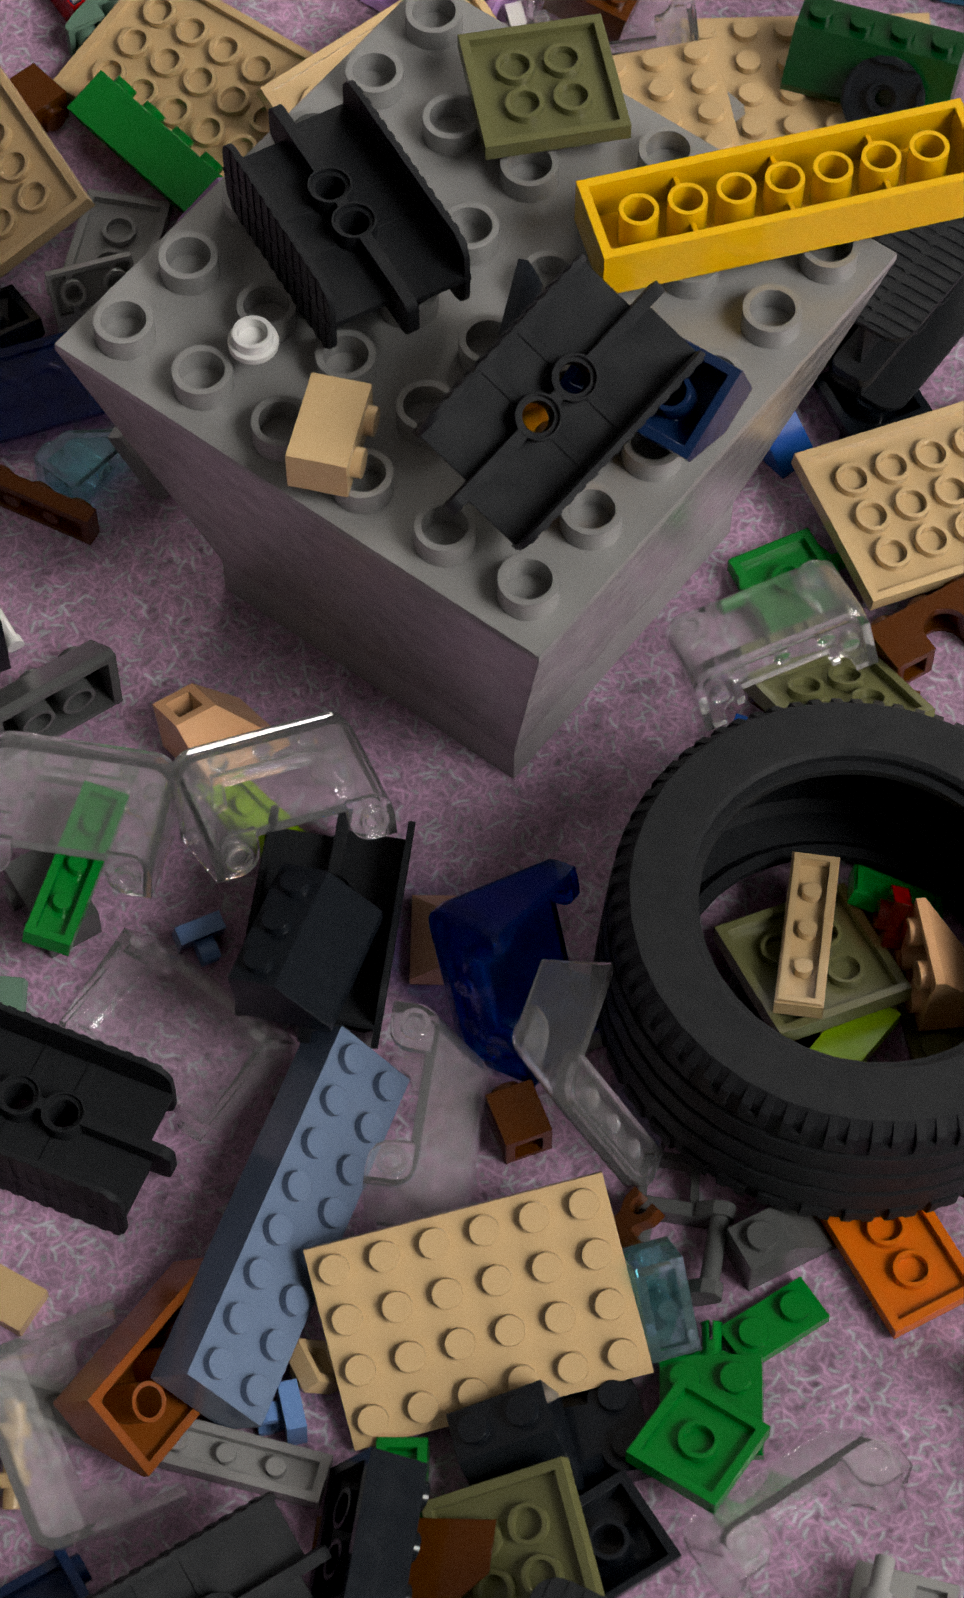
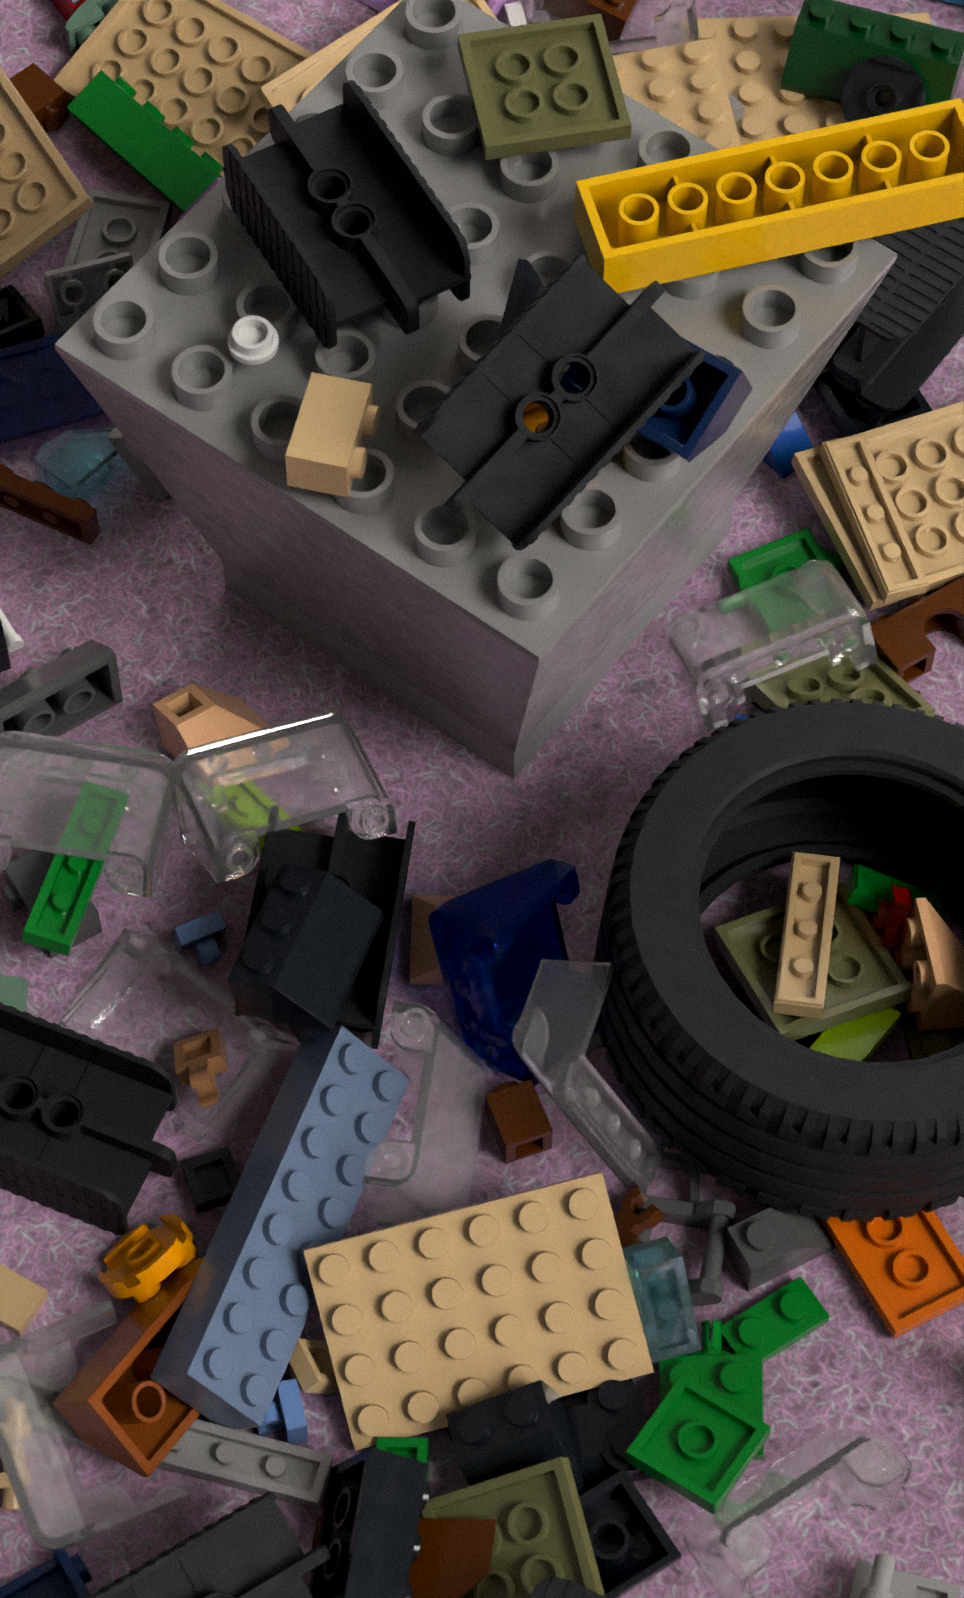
(147, 1258): none -> light orange plate
(199, 1061): none -> medium nougat plate
(211, 1178): none -> black plate
(873, 518): none -> tan tile

